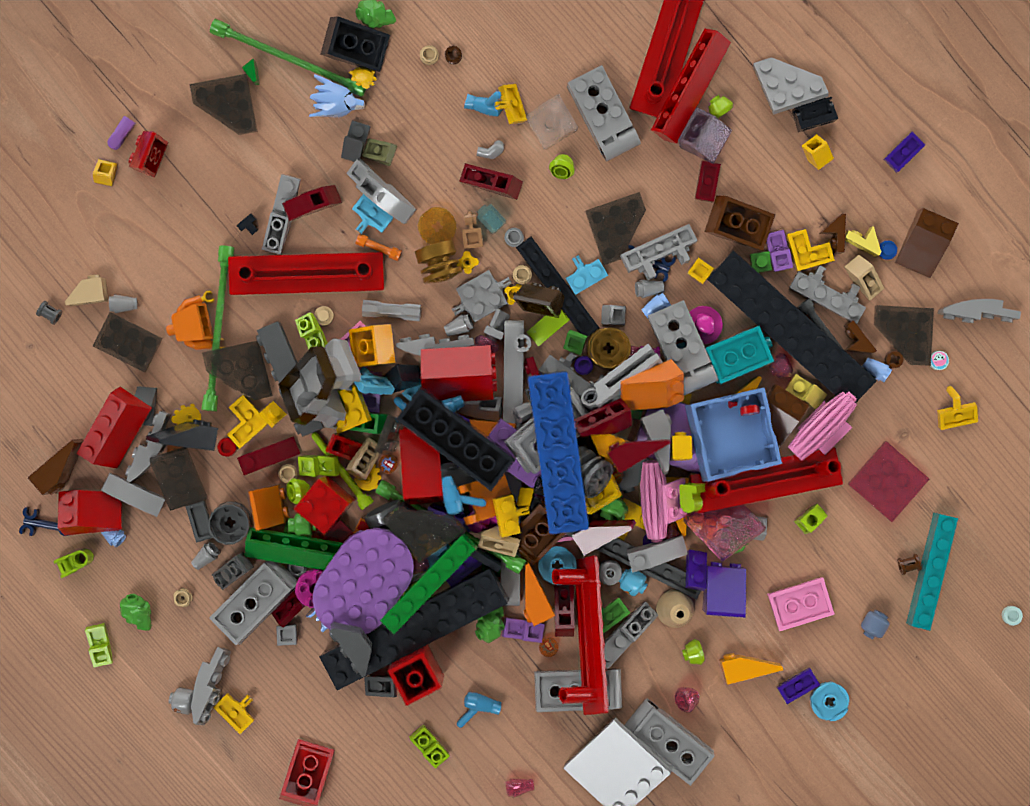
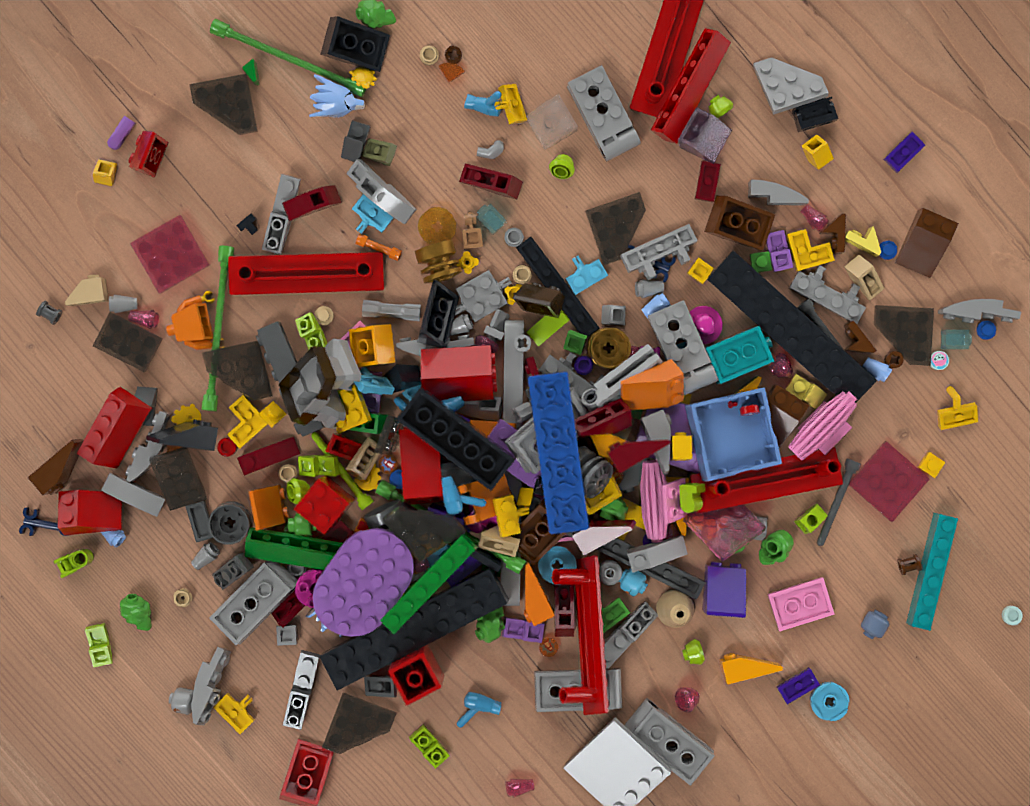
(146, 318): none -> clear pink cone
(170, 254): none -> clear pink plate
(301, 689): none -> slope
(353, 644): dark grey slope -> none
(356, 723): none -> clear smoke plate
(396, 479): none -> blue plate
(438, 316): none -> black slope
(451, 71): none -> clear orange tile
(696, 570): dark purple plate -> none
(775, 193): none -> light grey slope
(776, 547): none -> bright green head
(815, 218): none -> clear pink cone
(851, 467): none -> dark grey piece
(931, 464): none -> yellow plate
(955, 339): none -> clear light blue brick
(986, 330): none -> blue plate

